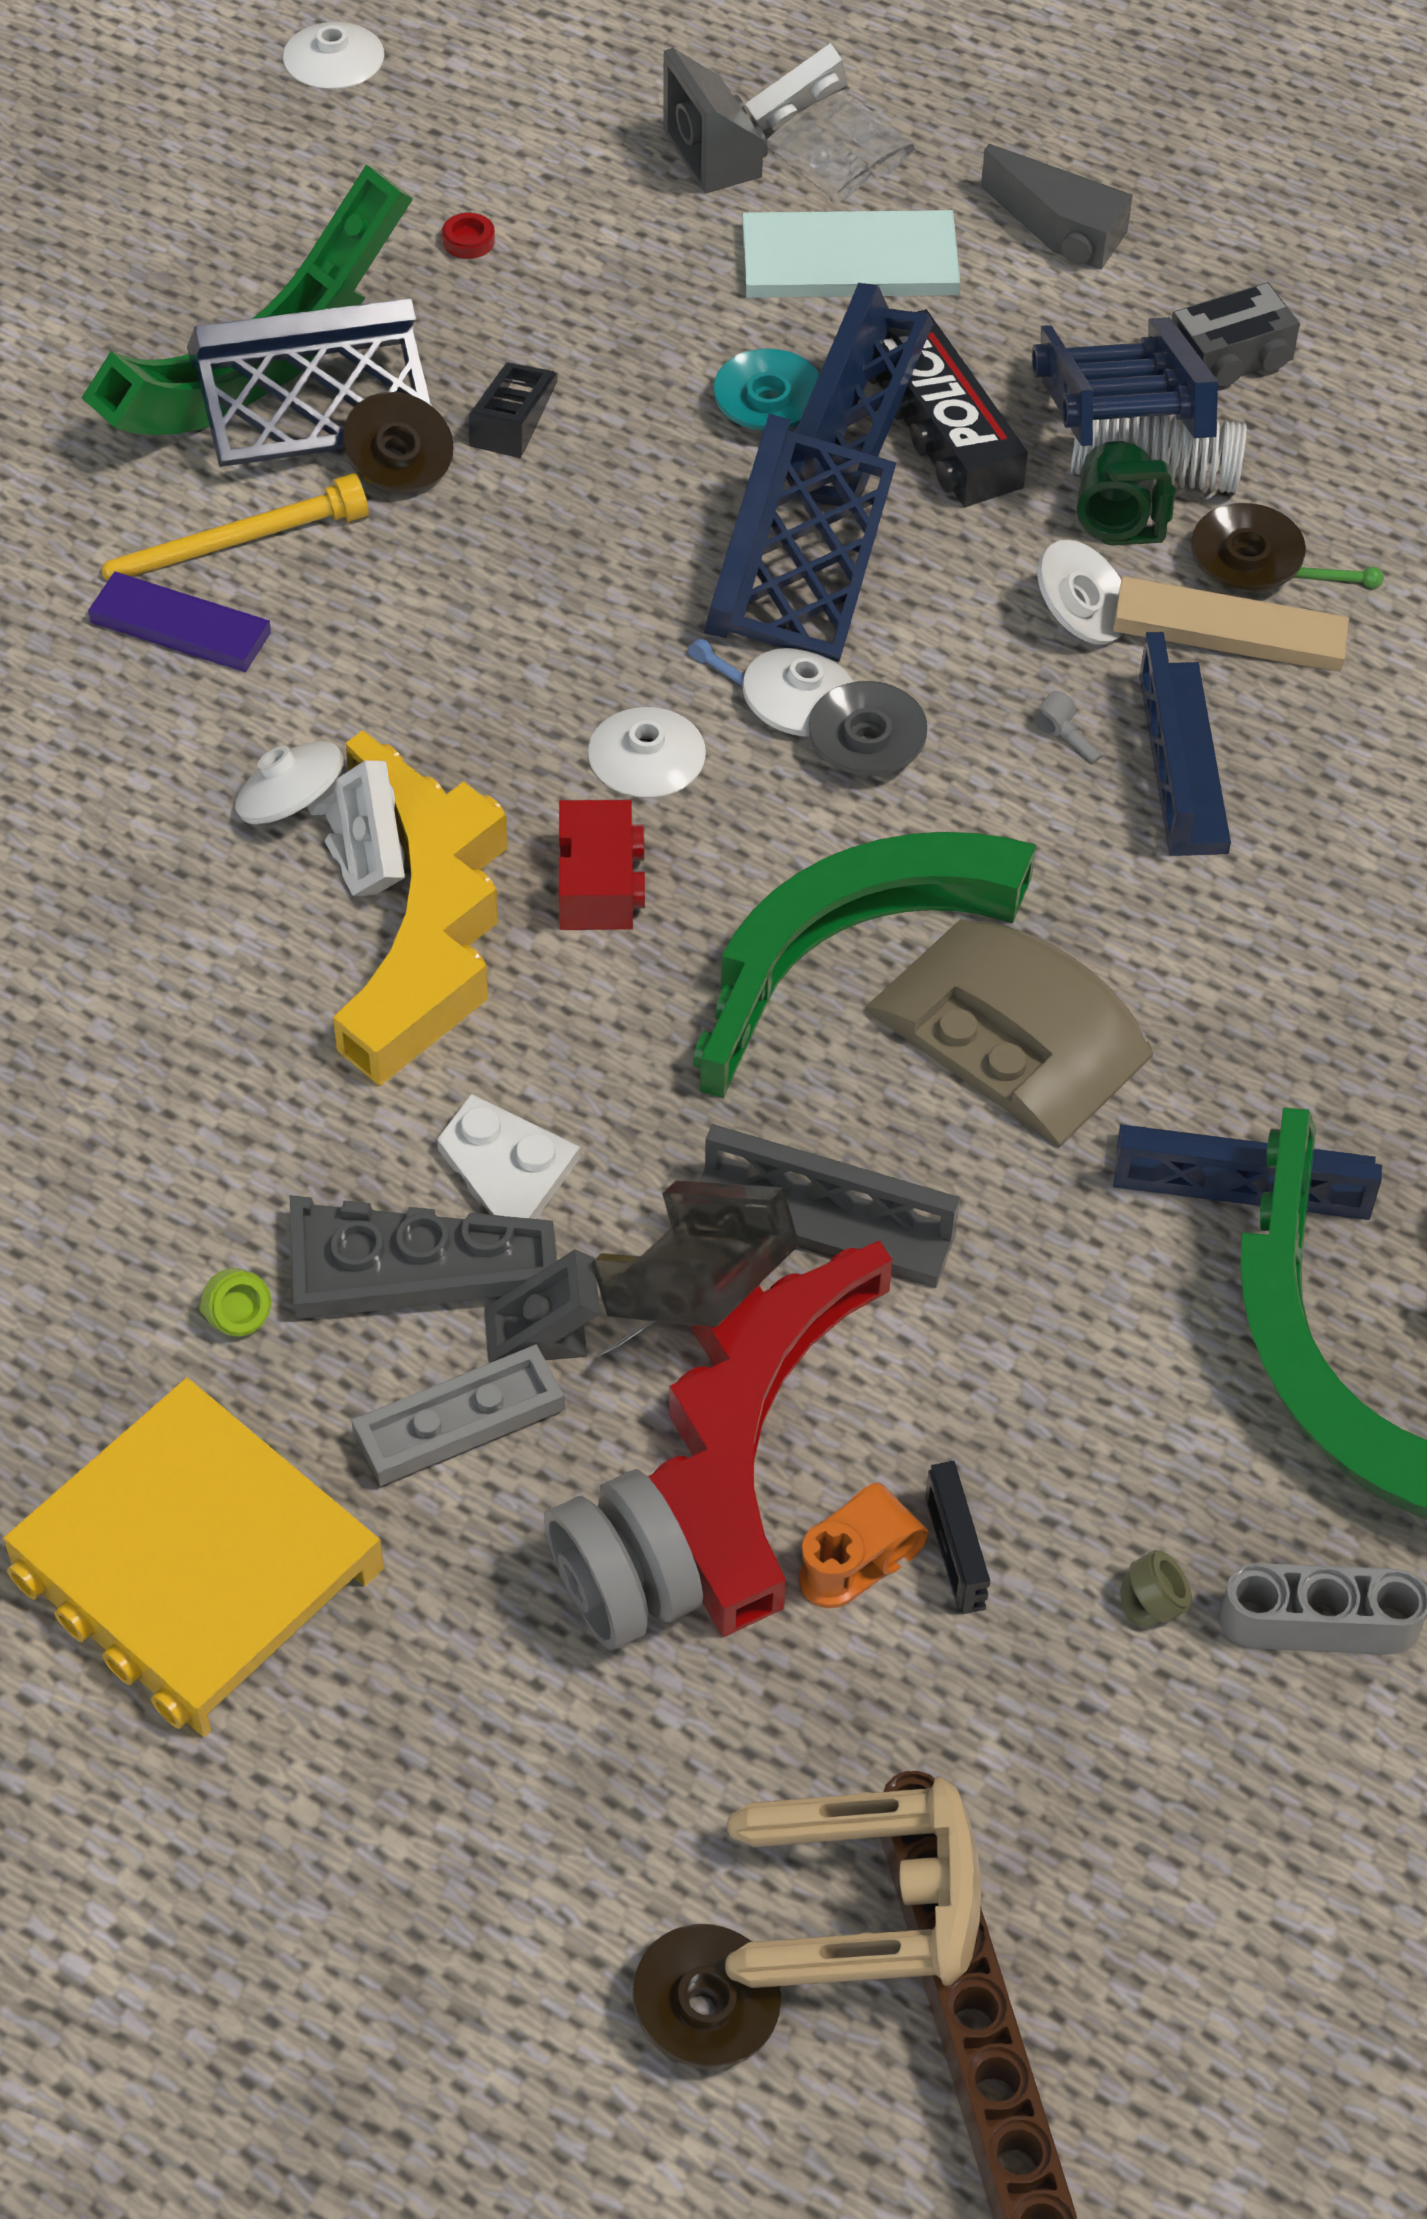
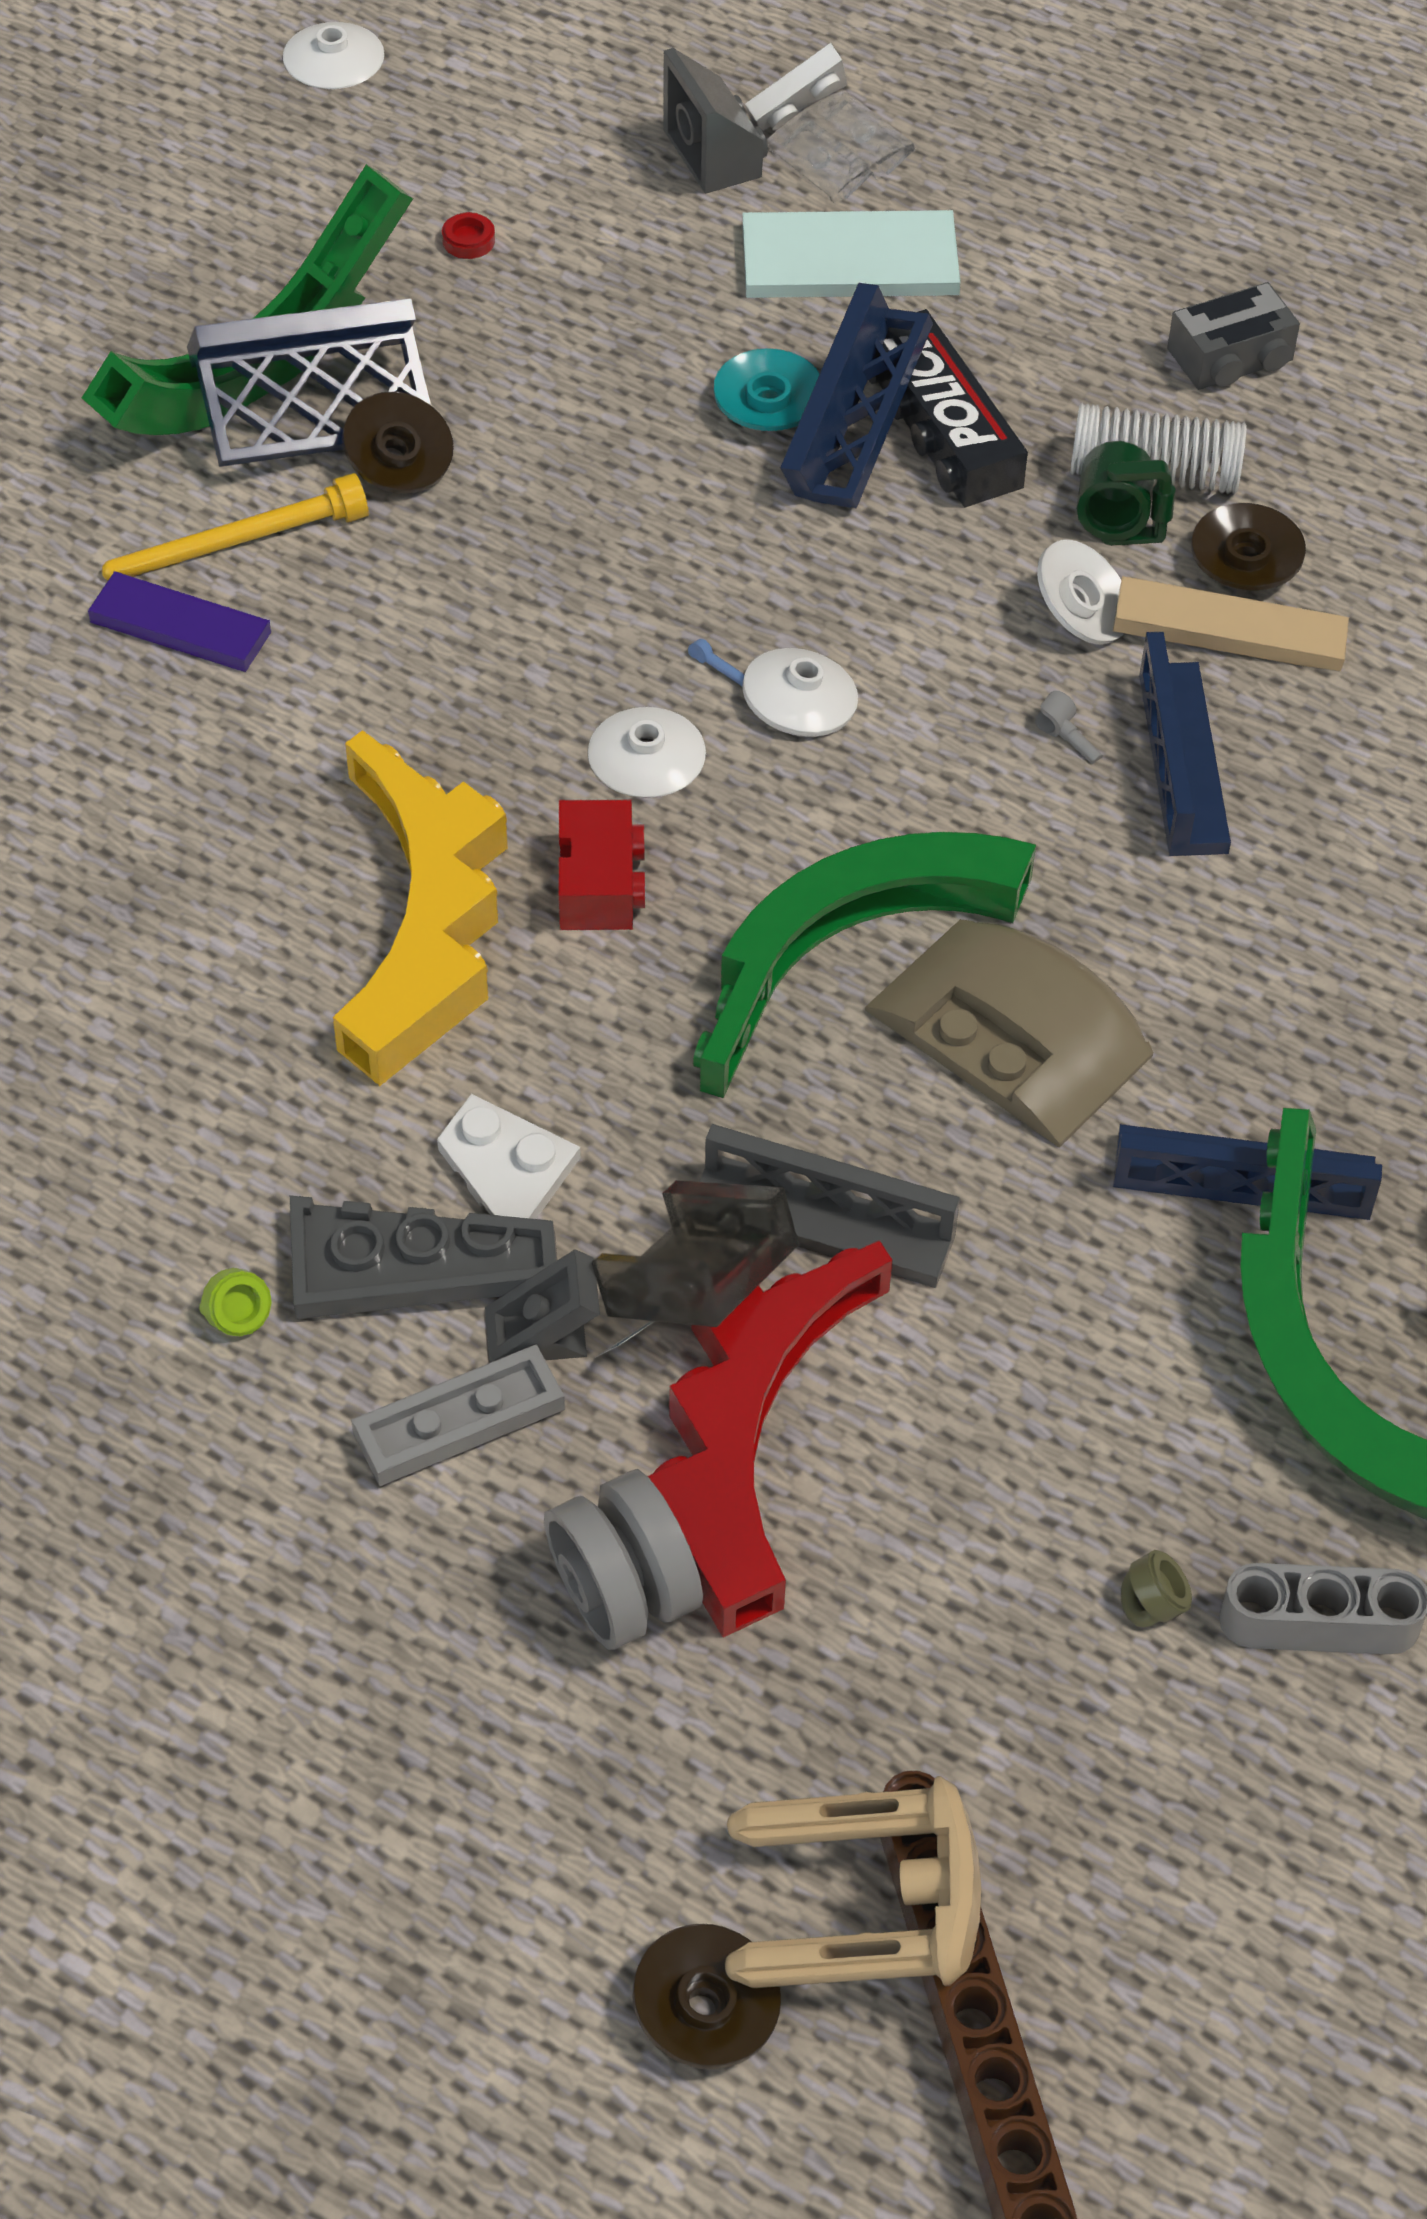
(189, 1553): yellow panel -> none
(288, 781): white dish -> none
(364, 828): white wing -> none
(508, 425): black slope -> none
(753, 526): dark blue fence -> none
(858, 1547): orange piece -> none
(873, 711): dark grey dish -> none
(957, 1538): black tile -> none
(1060, 208): dark grey slope -> none
(1128, 380): dark blue fence -> none
(1370, 577): bright green hinge -> none

